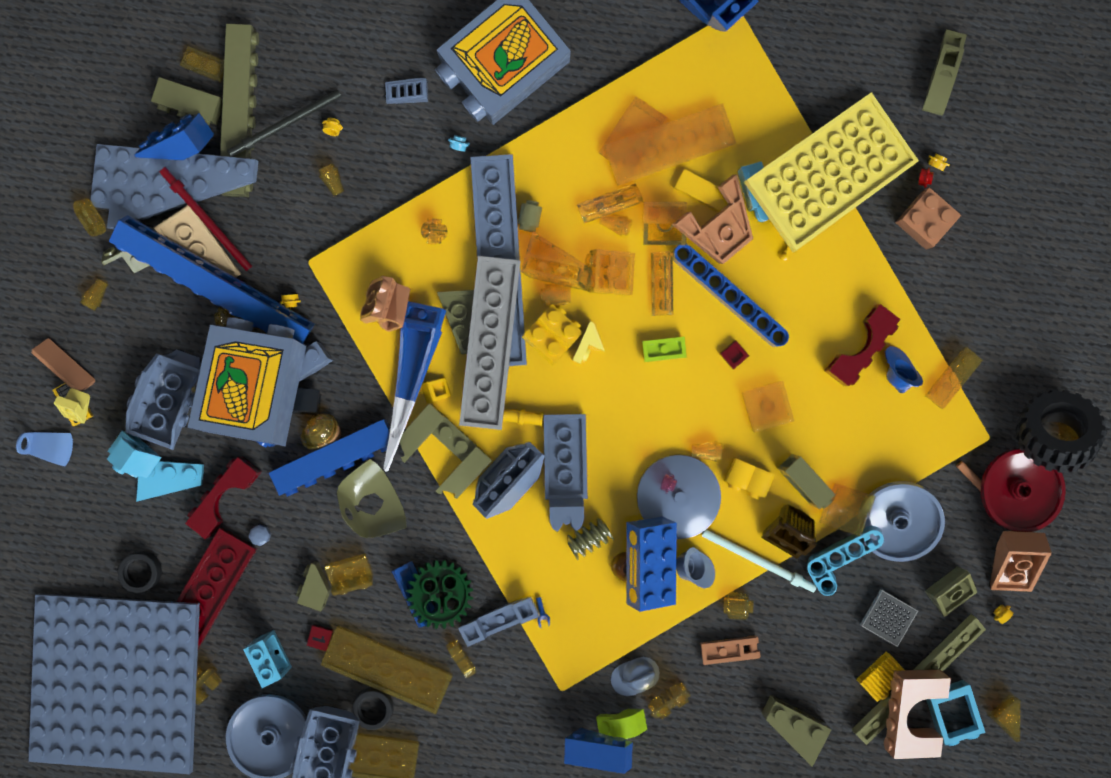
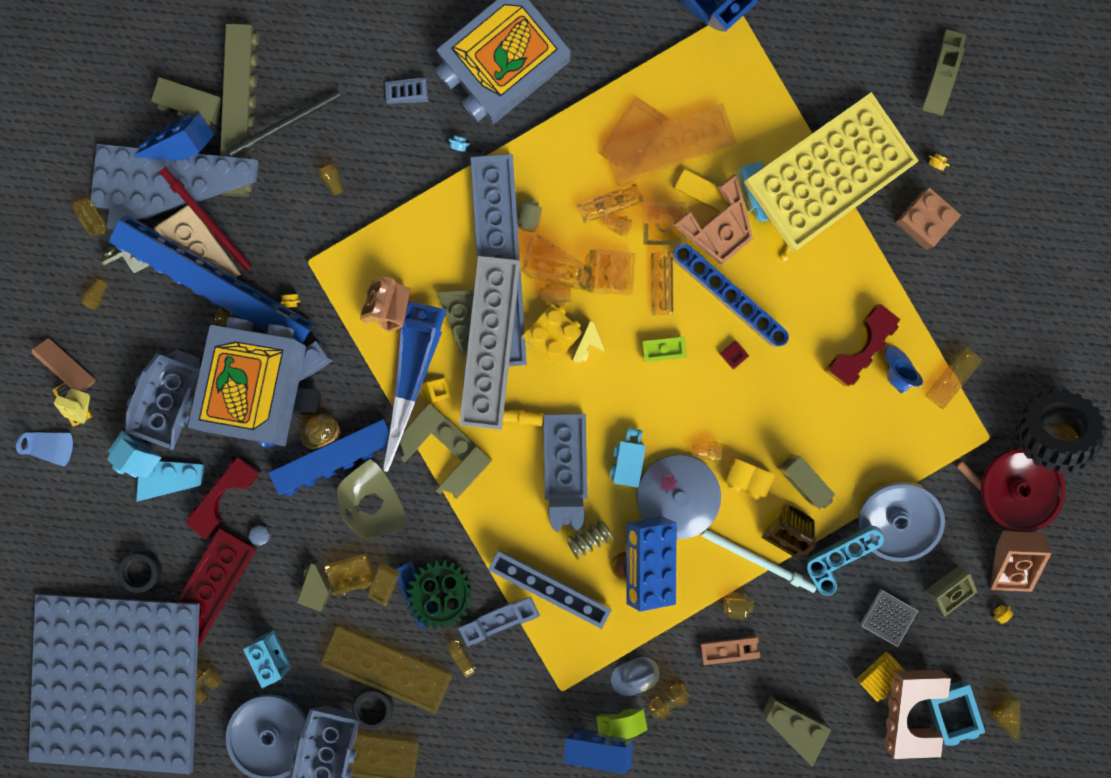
(203, 64): clear yellow plate -> none
(319, 637): dark red tile -> none
(332, 126): yellow plate -> none
(384, 584): none -> clear yellow tile
(434, 231): clear yellow gear -> none
(507, 479): sand blue wedge -> none
(543, 616): blue hand -> none
(550, 588): none -> sand blue brick
(629, 460): none -> medium azure brick
(695, 567): sand blue piece -> none
(767, 406): clear yellow plate -> none
(848, 509): clear yellow slope -> none
(925, 177): red plate -> none
(938, 659): olive plate -> none

